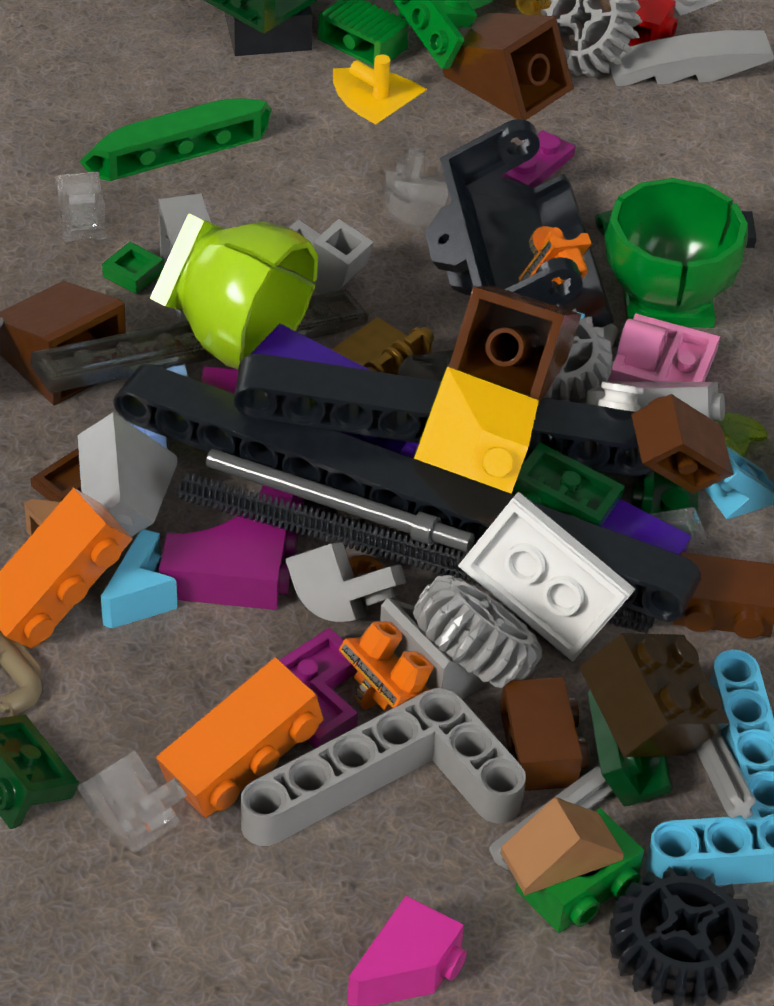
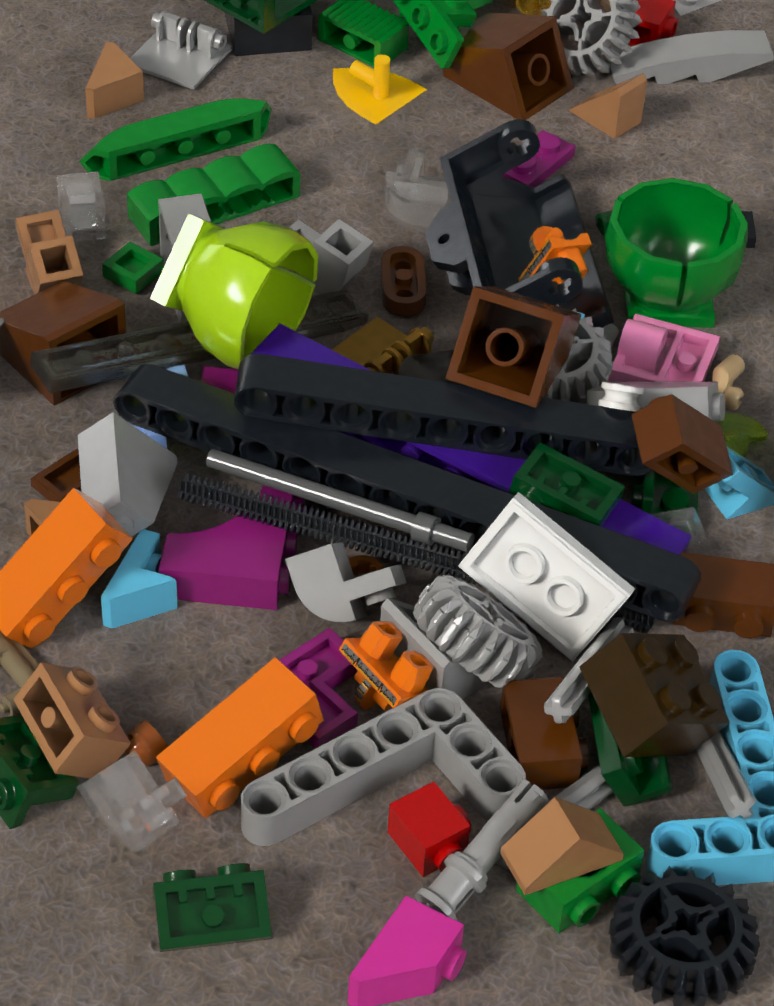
(48, 251): none -> medium nougat brick
(71, 720): none -> medium nougat brick
(113, 83): none -> medium nougat slope
(146, 743): none -> dark orange hinge
(181, 50): none -> light grey hinge
(211, 908): none -> dark green bracket
(228, 187): none -> green brick
(403, 281): none -> reddish brown plate
(428, 828): none -> red brick
(468, 870): none -> light grey pin
(478, 430): yellow slope -> none
(574, 688): none -> light grey axle
(615, 108): none -> medium nougat slope
(725, 374): none -> tan arm

